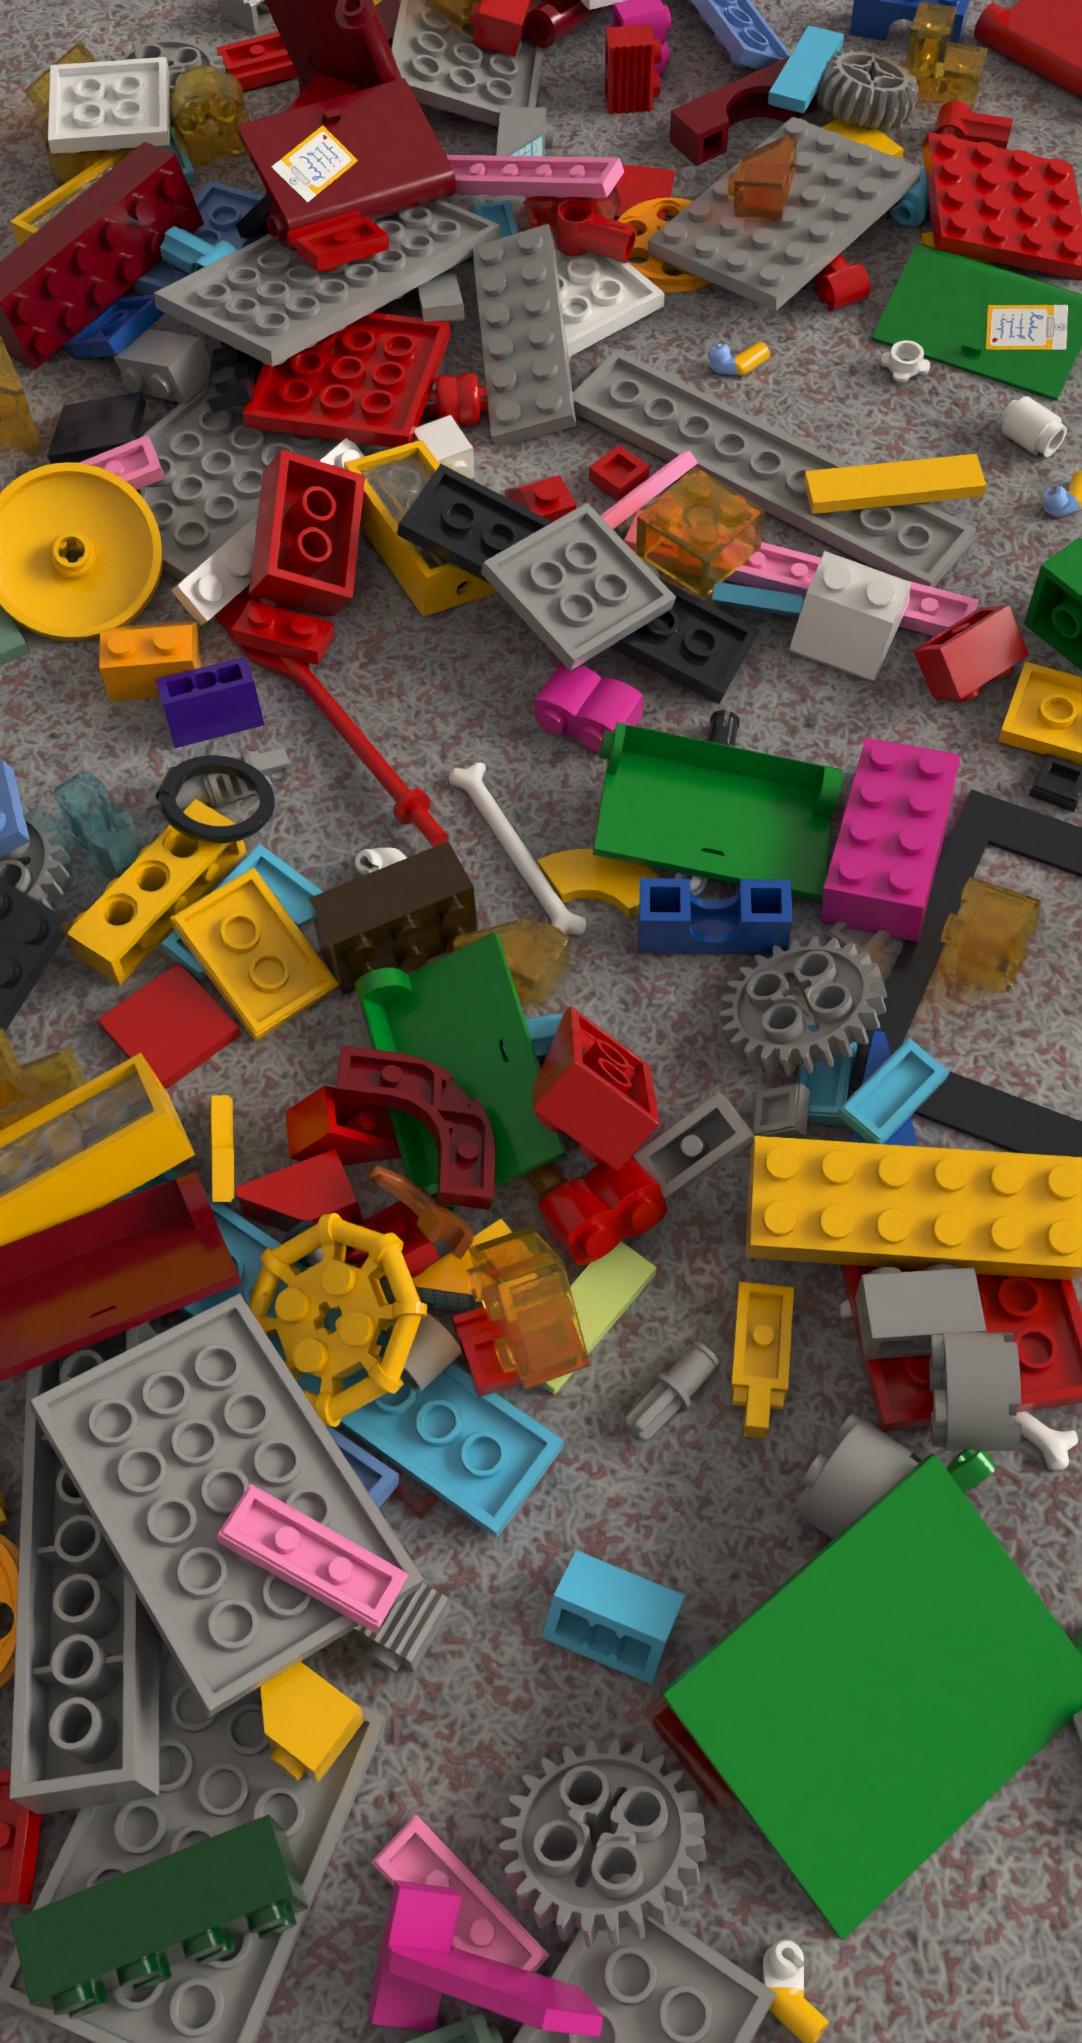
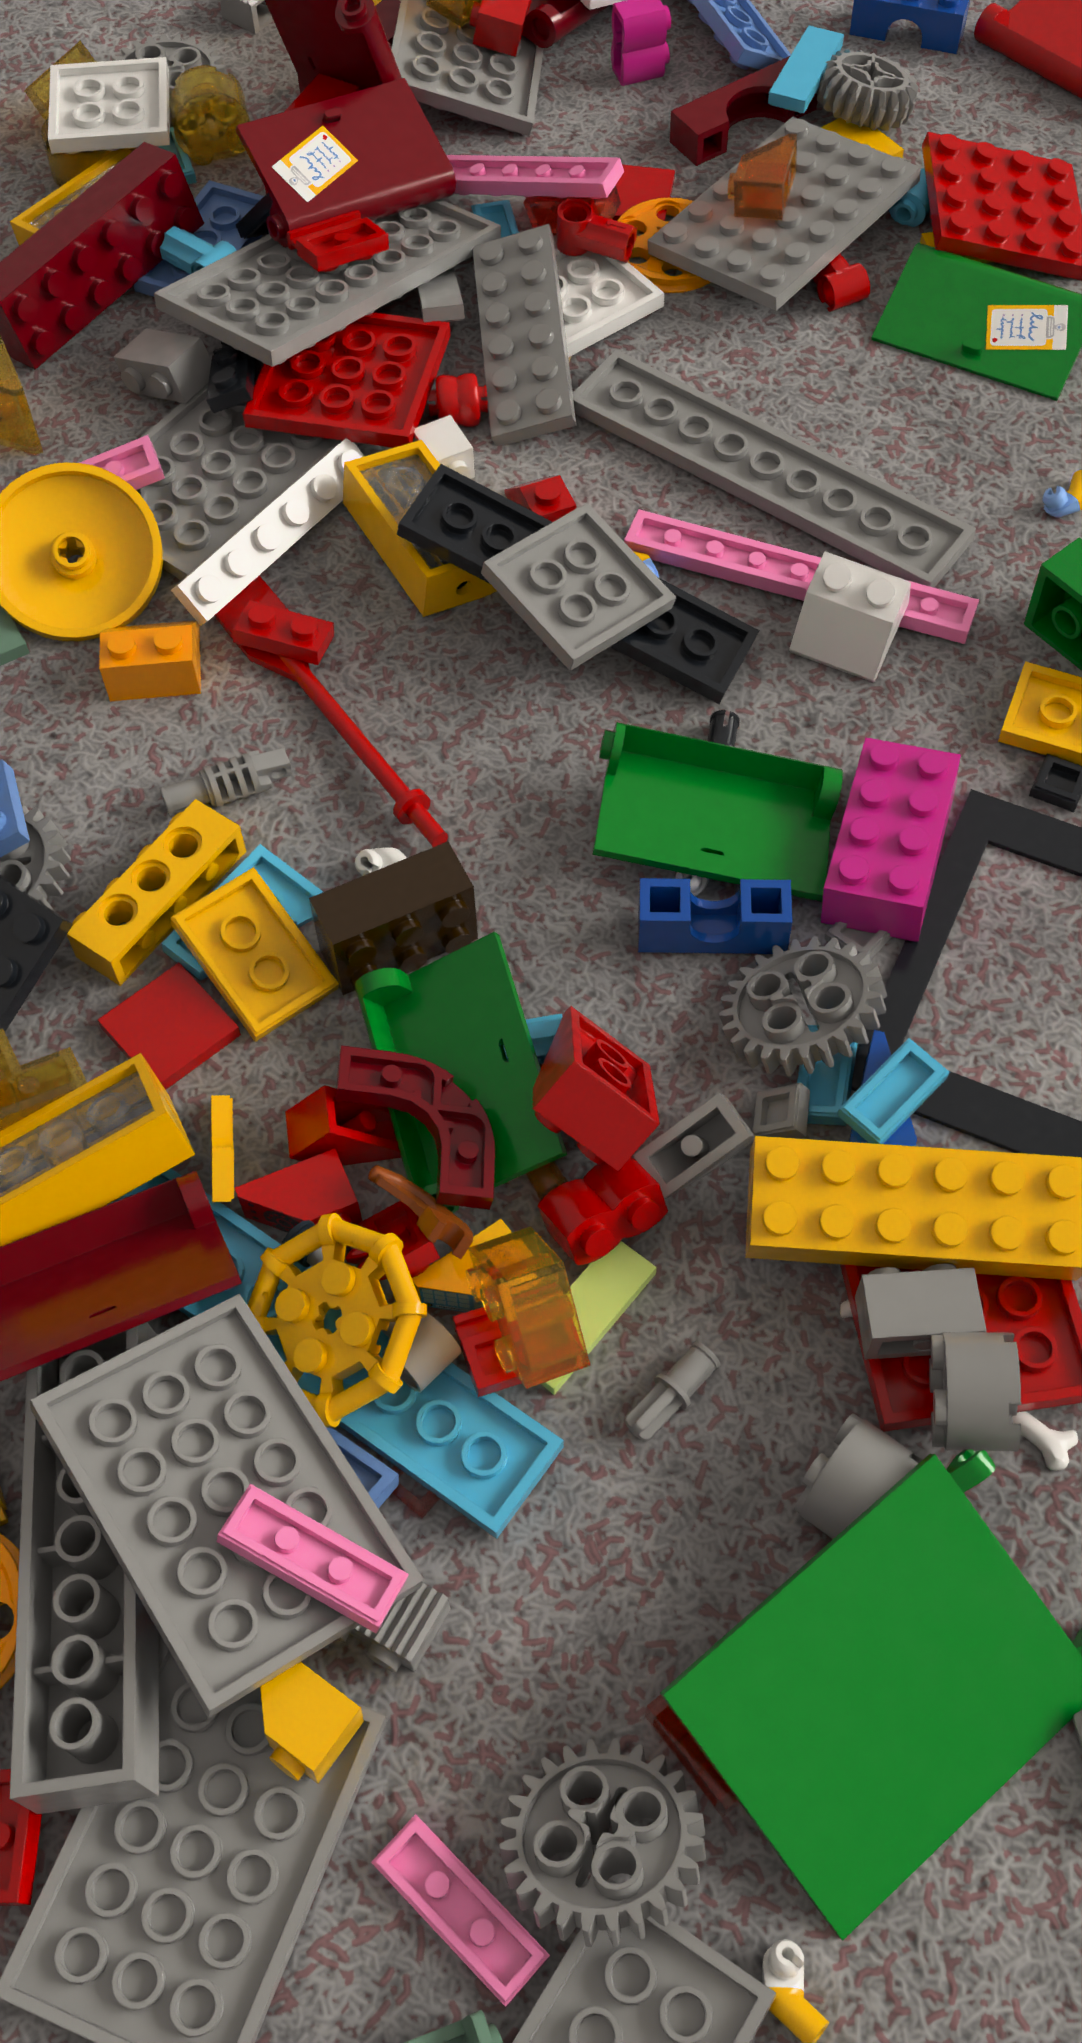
(96, 427): black tile -> none
(98, 823): clear light blue brick -> none
(114, 328): blue tile -> none
(158, 1917): dark green brick -> none
(207, 764): black piece -> none
(210, 702): dark purple brick -> none
(258, 61): red plate -> none
(307, 534): red brick -> none
(421, 1965): dark pink piece -> none
(471, 782): white piece -> none
(524, 132): light grey slope -> none
(534, 955): clear yellow slope -> none
(586, 705): dark pink brick -> none
(588, 876): yellow tile -> none
(612, 1616): medium azure brick -> none
(618, 472): red plate -> none
(630, 68): red brick -> none
(648, 489): bright pink tile -> none
(699, 531): clear yellow brick -> none
(737, 364): arm -> none
(757, 599): medium azure tile -> none
(761, 1353): yellow hinge -> none
(894, 483): yellow tile -> none
(905, 360): white plate -> none
(943, 68): clear yellow brick -> none
(971, 653): red brick -> none
(972, 125): red piece -> none
(989, 935): clear yellow brick -> none
(1033, 426): white brick -> none

